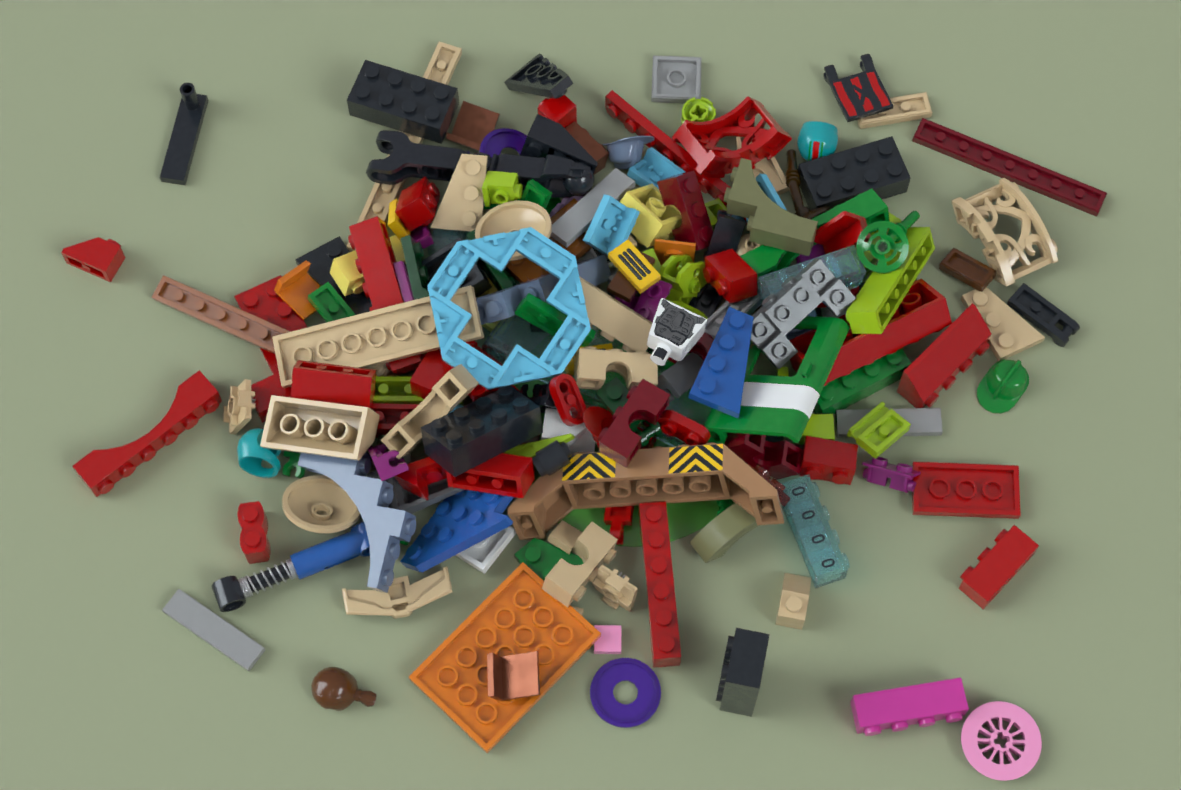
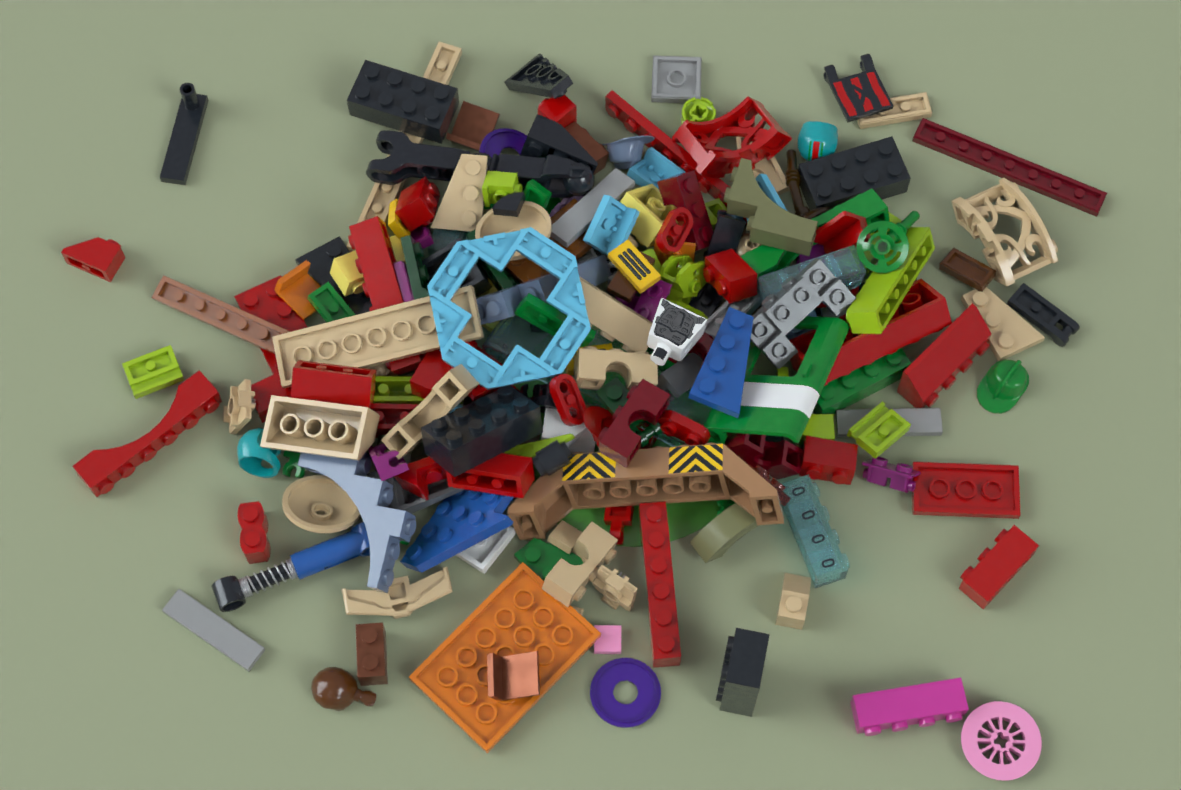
(153, 371): none -> lime plate
(371, 654): none -> copper brick
(509, 205): none -> black tile
(674, 233): none -> red plate

